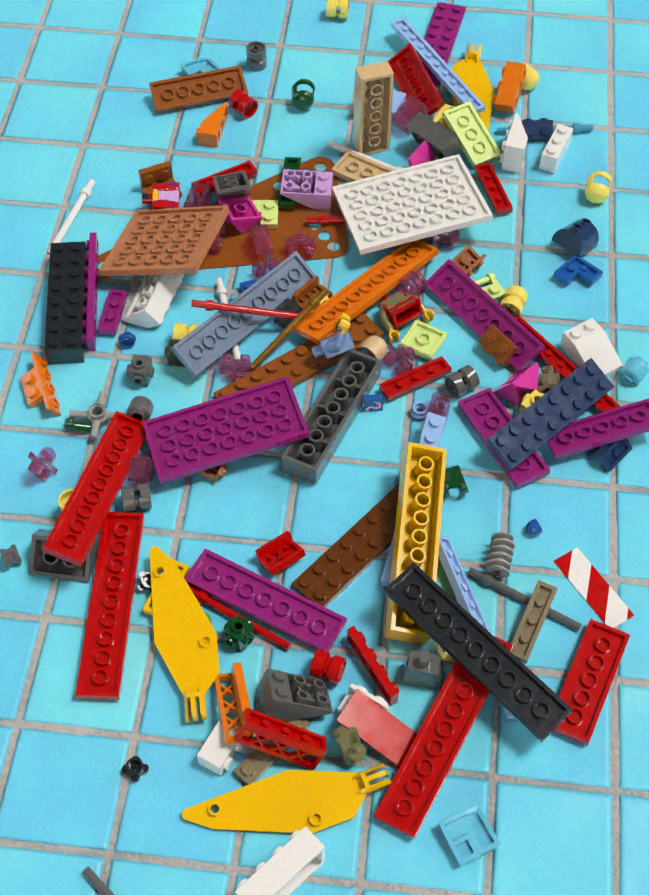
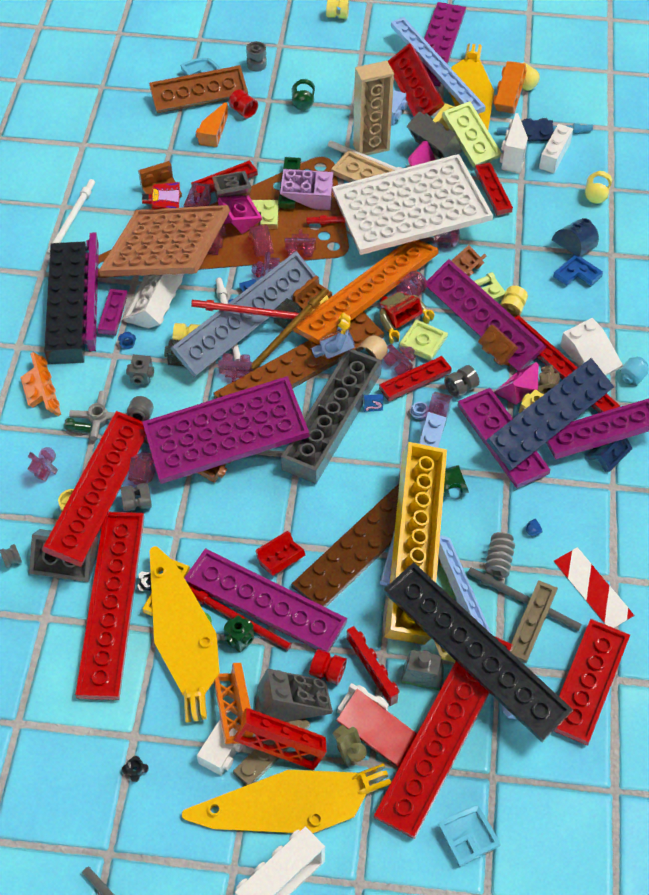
(407, 113): clear pink brick -> none

